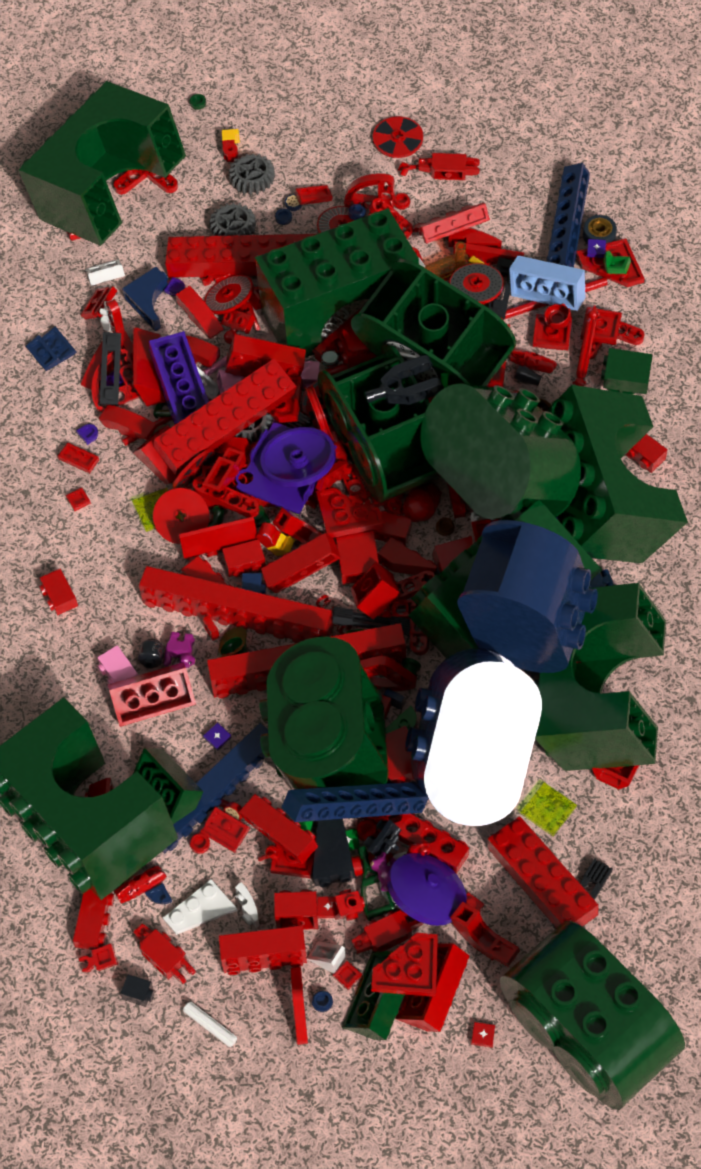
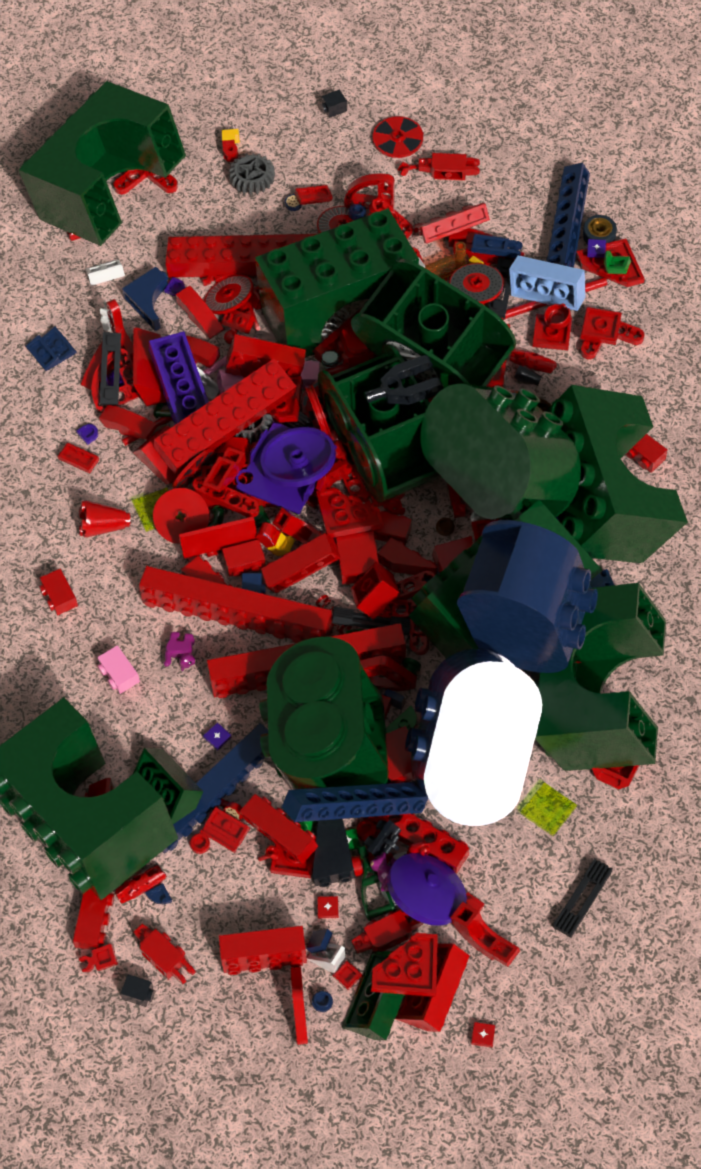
(78, 499): red tile -> none
(96, 302): red plate -> none
(101, 519): none -> red cone
(151, 653): black head -> none
(151, 694): red brick -> none
(197, 101): dark green tile -> none
(202, 906): white wing -> none
(210, 628): red tile -> none
(210, 1024): white axle -> none
(230, 219): dark grey gear -> none
(233, 642): piece -> none
(249, 909): white slope -> none
(283, 216): dark blue tile -> none
(296, 909): red brick -> none
(319, 940): none -> dark blue tile
(333, 103): none -> black brick
(347, 905): red brick -> none
(402, 201): red plate -> none
(422, 502): red hair -> none
(496, 246): none -> dark blue hinge
(541, 874): red brick -> none
(586, 347): red wheel -> none
(592, 1014): dark green brick -> none
(626, 371): dark green brick -> none

